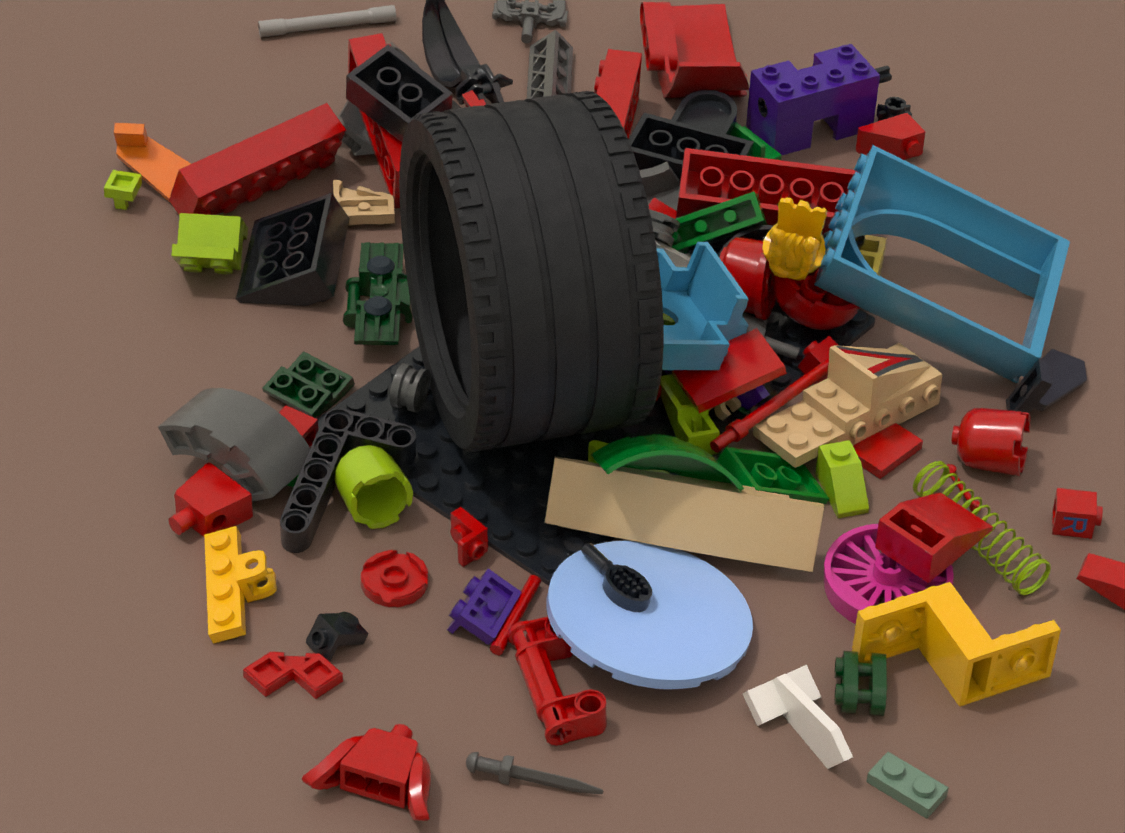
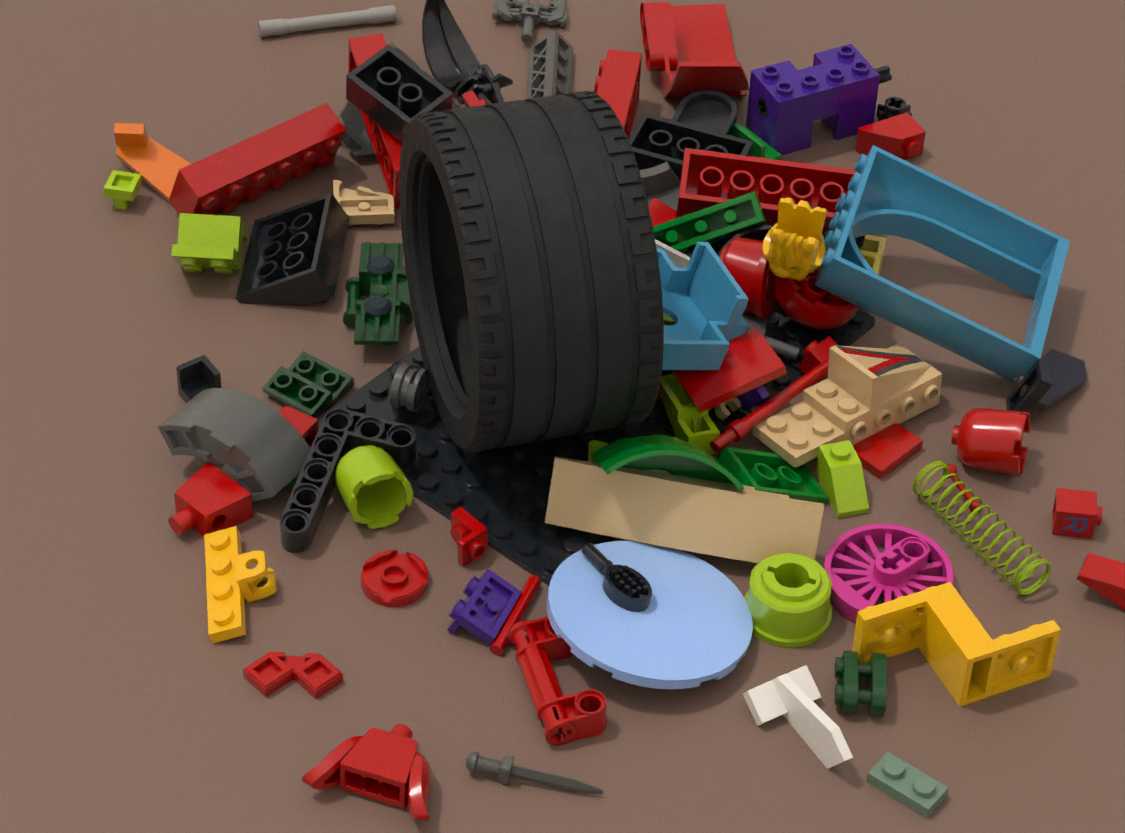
(196, 376): none -> black panel
(333, 631): black bracket -> none
(664, 227): dark grey wheel -> none
(789, 600): none -> lime wheel
(929, 534): red slope -> none

